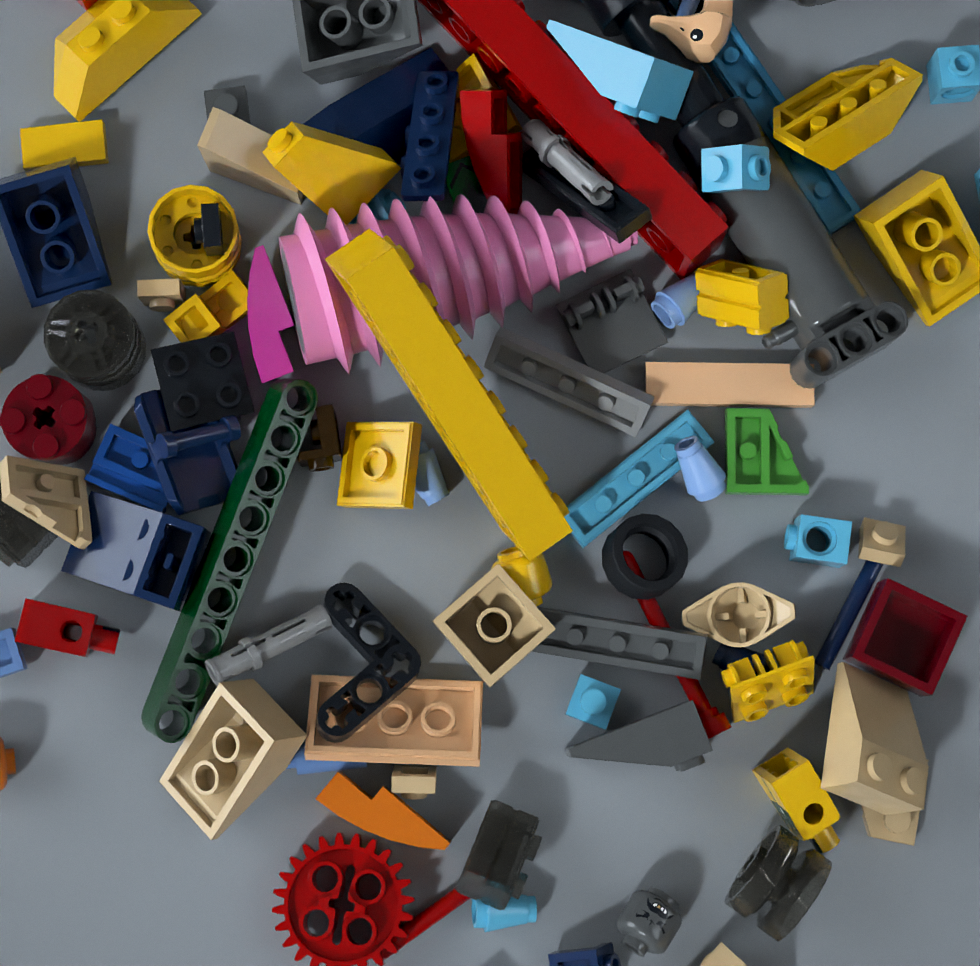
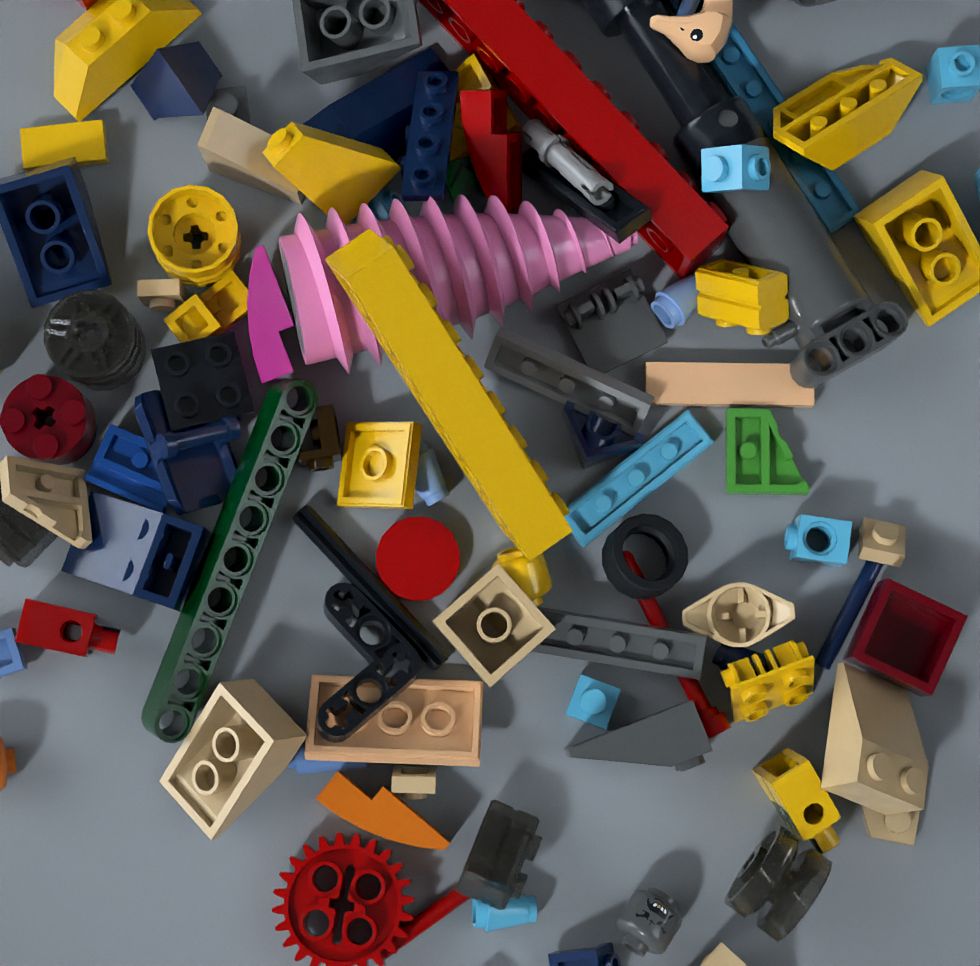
(177, 81): none -> dark blue slope
(209, 229): black plate -> none
(255, 651): light grey pin -> none
(368, 583): none -> black axle
(418, 558): none -> red tile
(597, 438): none -> dark blue slope
(635, 80): medium azure slope -> none
(699, 469): light blue cone -> none

